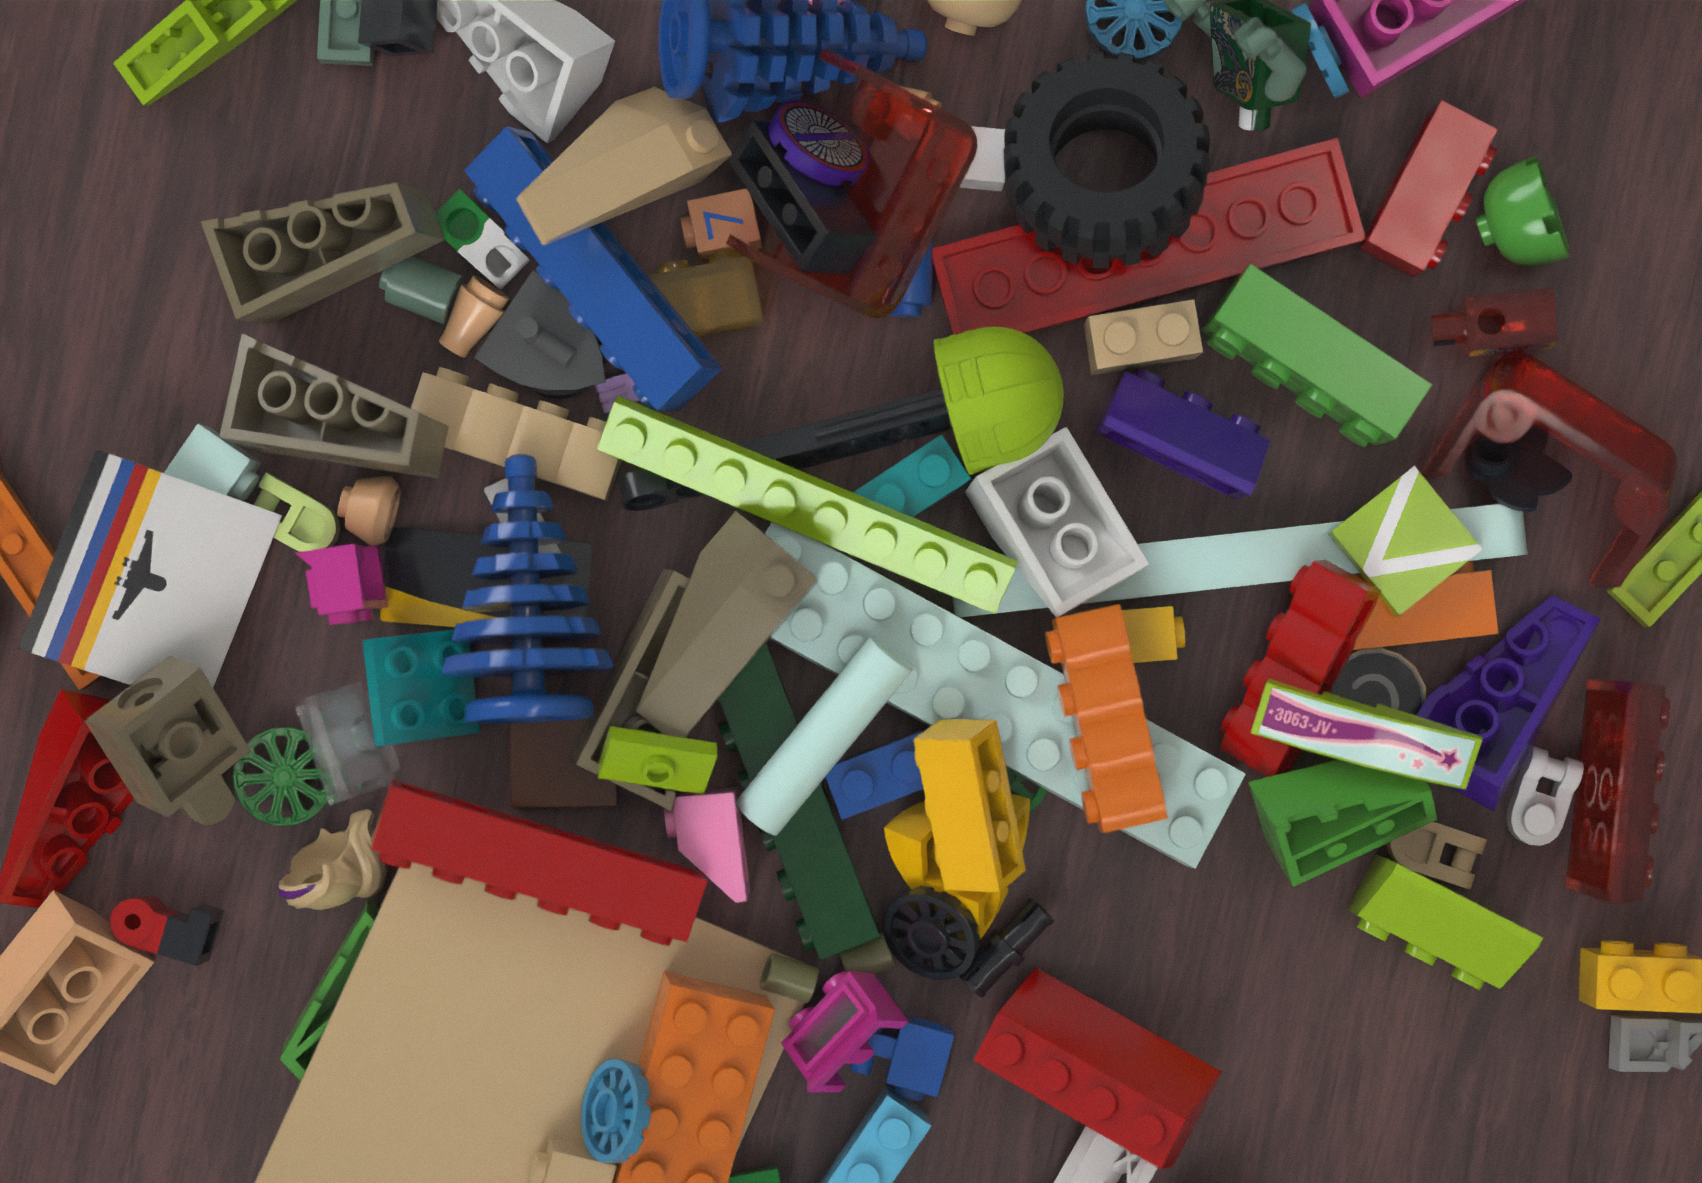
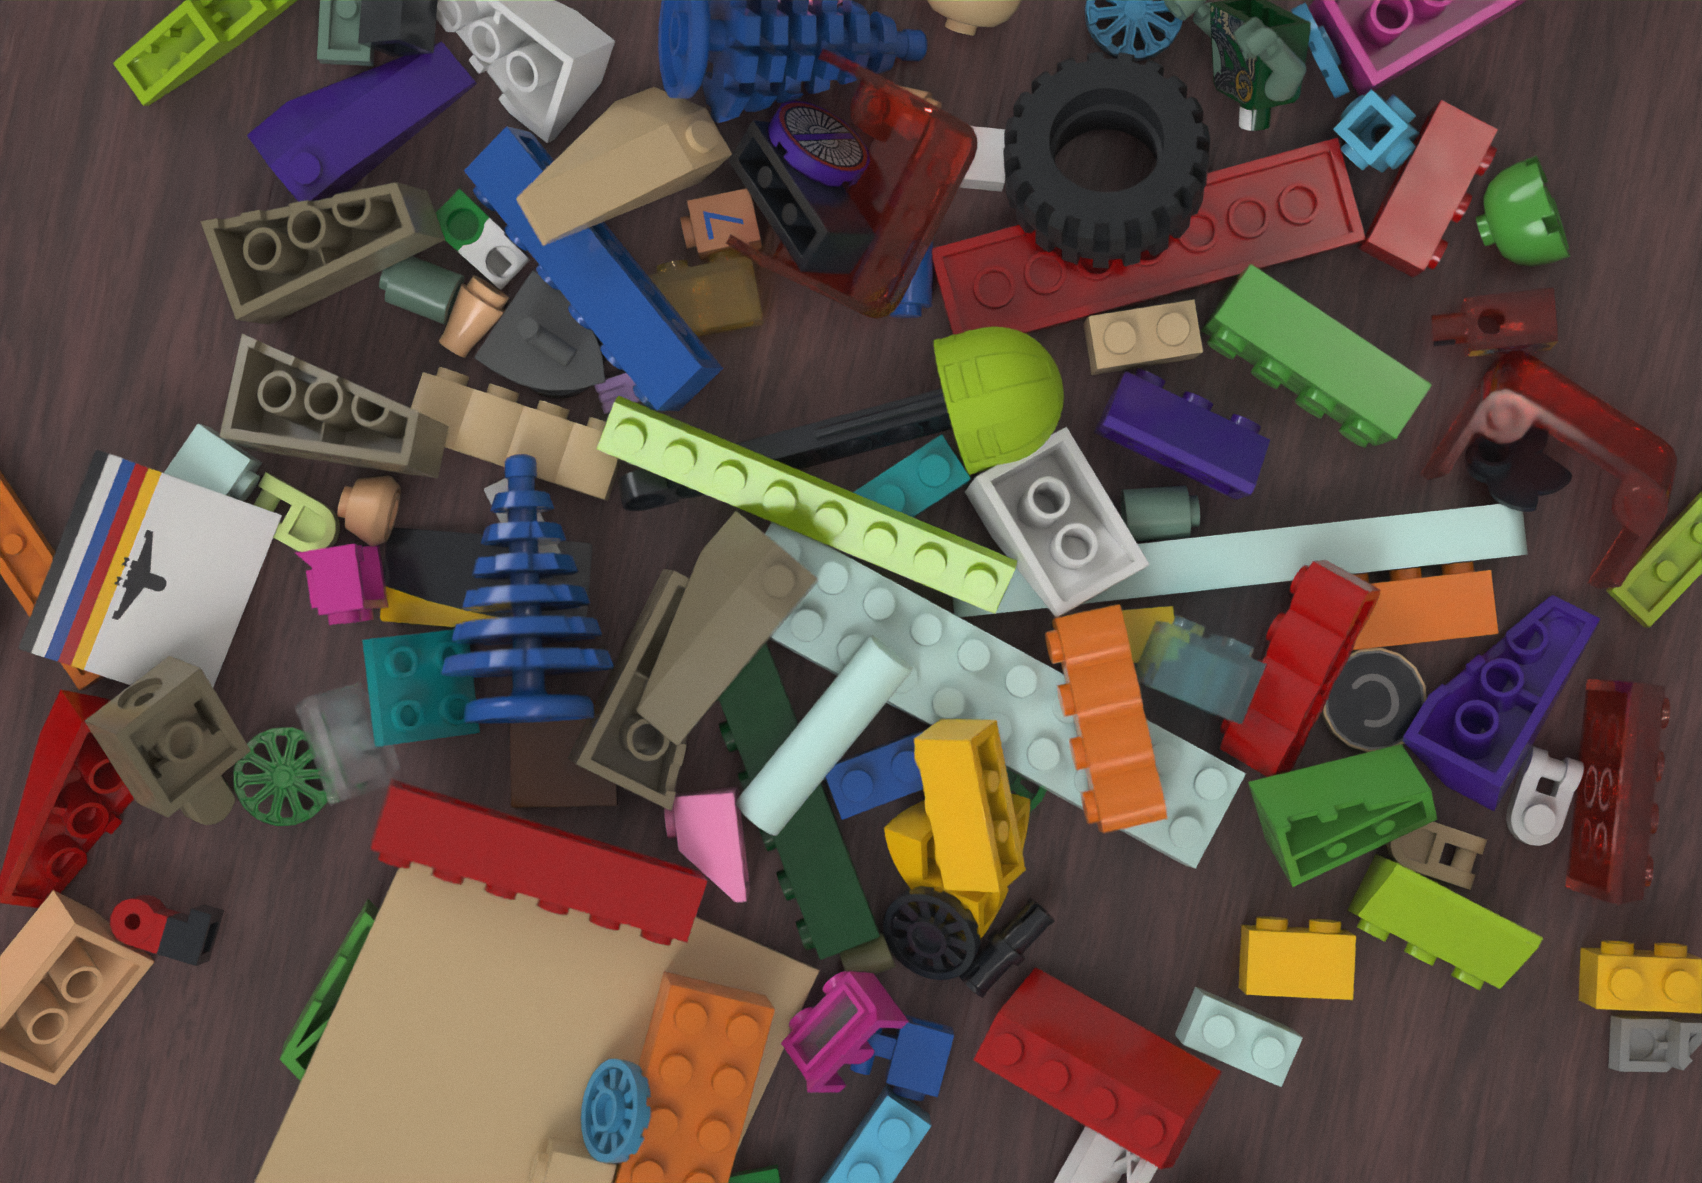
(335, 867): tan hair -> none
(347, 129): none -> dark purple wedge
(657, 760): lime plate -> none
(789, 978): olive hinge -> none
(1159, 512): none -> sand green brick
(1200, 672): none -> clear light blue brick
(1238, 1036): none -> light aqua brick
(1297, 959): none -> yellow brick
(1360, 124): none -> medium azure brick
(1366, 734): slope -> none
(1405, 541): lime tile -> none

